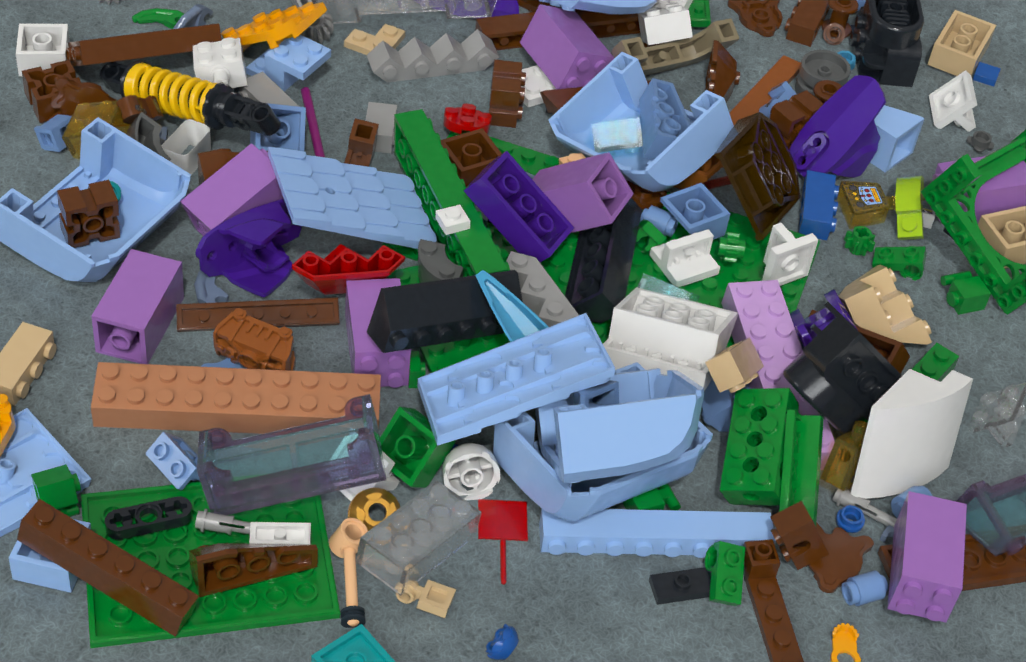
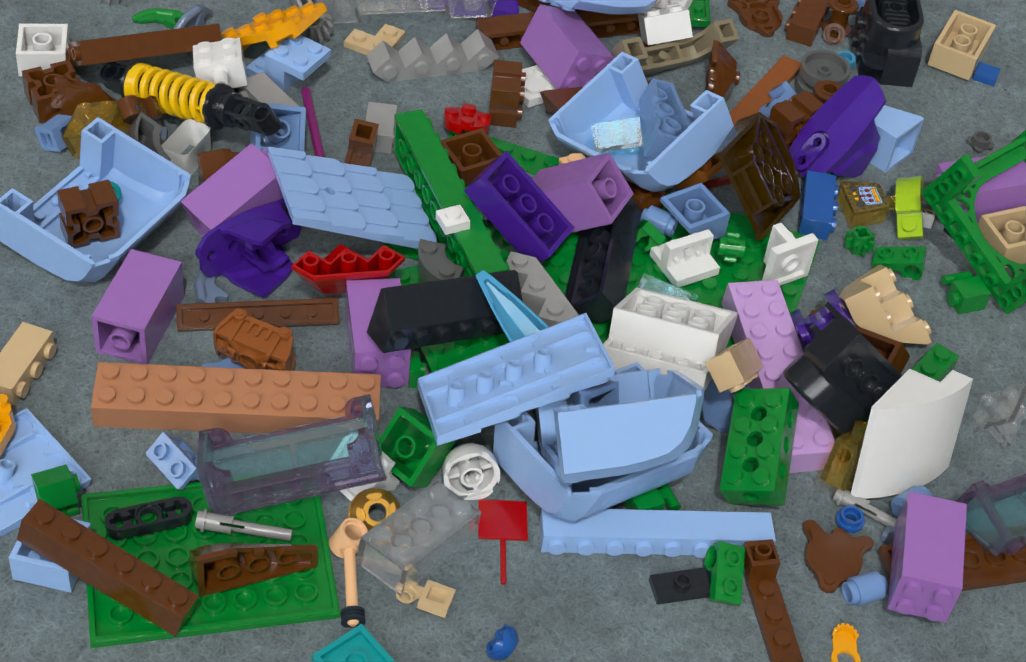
(279, 533): white slope -> none
(798, 535): reddish brown brick -> none
(802, 461): green fence -> none
(954, 103): white bracket -> none

